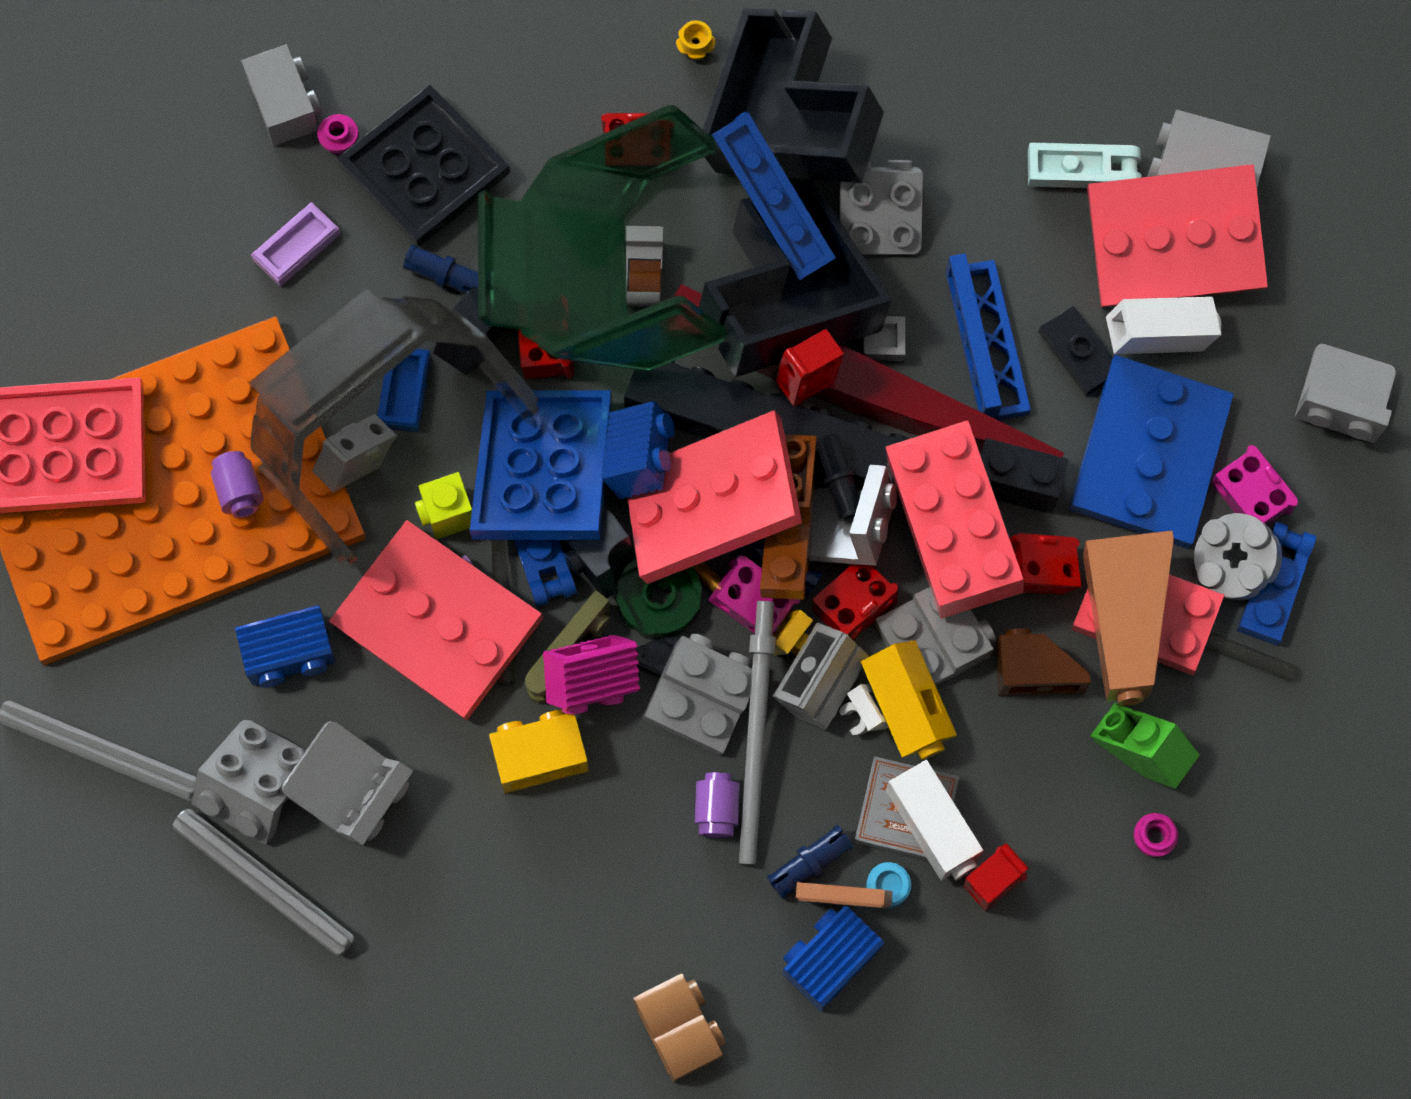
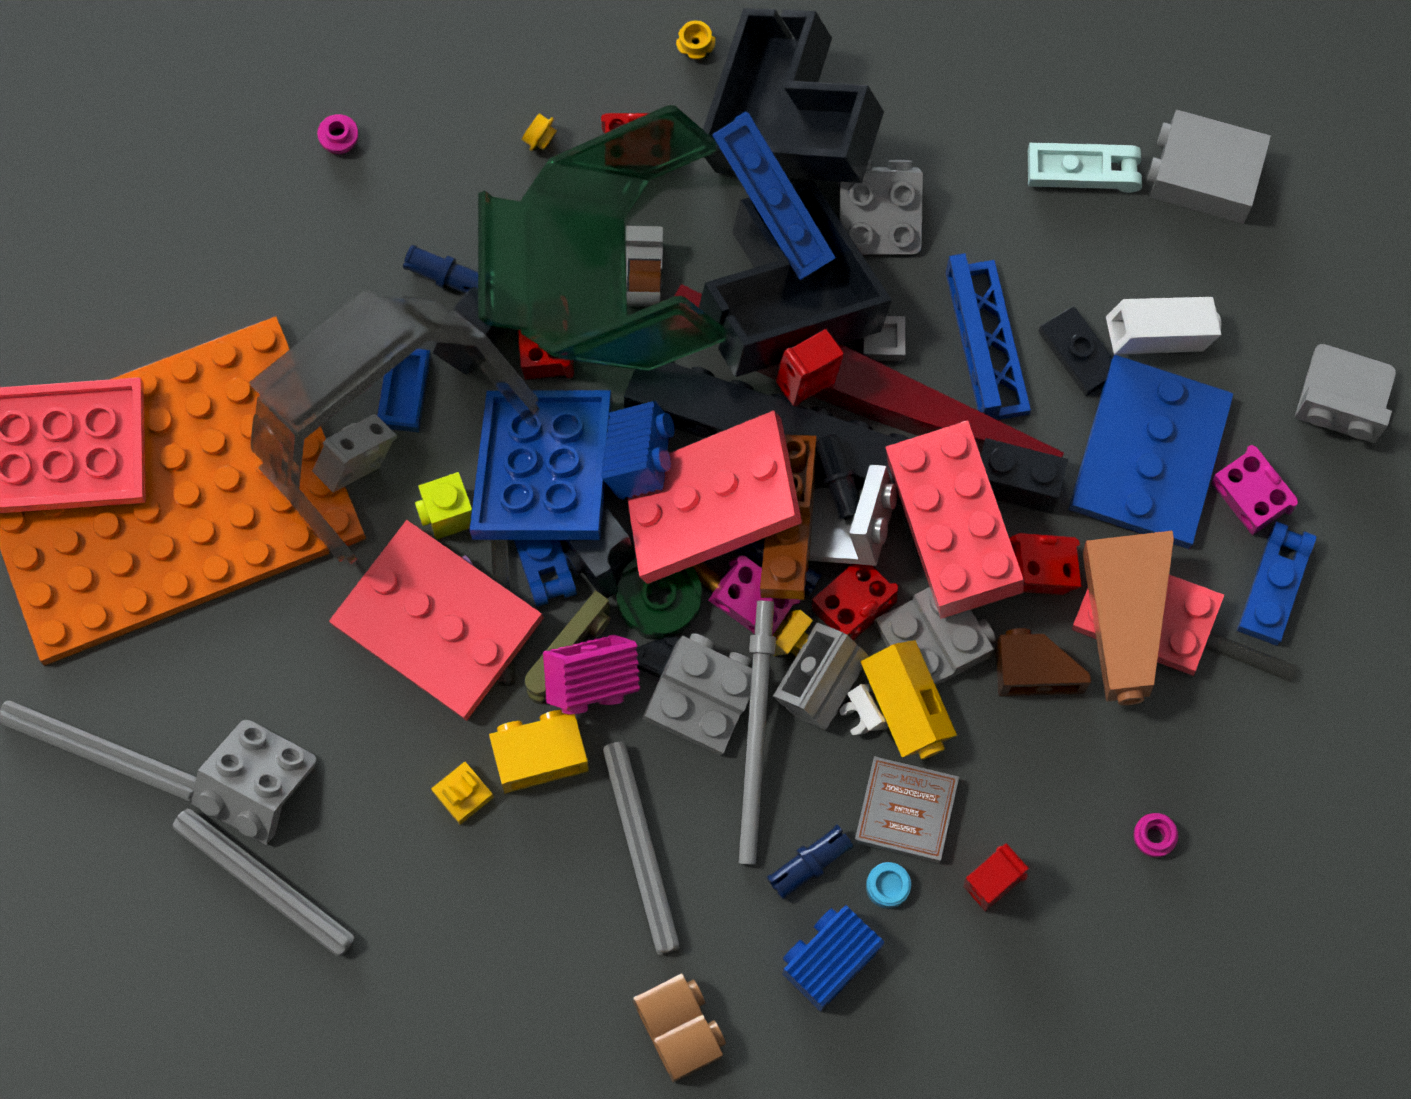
(236, 484): medium lavender brick -> none
(281, 94): light grey brick -> none
(285, 646): blue brick -> none
(295, 244): lavender tile -> none
(346, 783): light grey bracket -> none
(423, 165): black plate -> none
(462, 793): none -> yellow tile
(539, 132): none -> yellow plate
(641, 848): none -> light grey axle
(717, 805): medium lavender brick -> none
(844, 895): nougat tile -> none
(935, 821): white brick -> none
(1146, 744): bright green slope -> none
(1177, 235): coral plate -> none
(1252, 575): light grey plate -> none

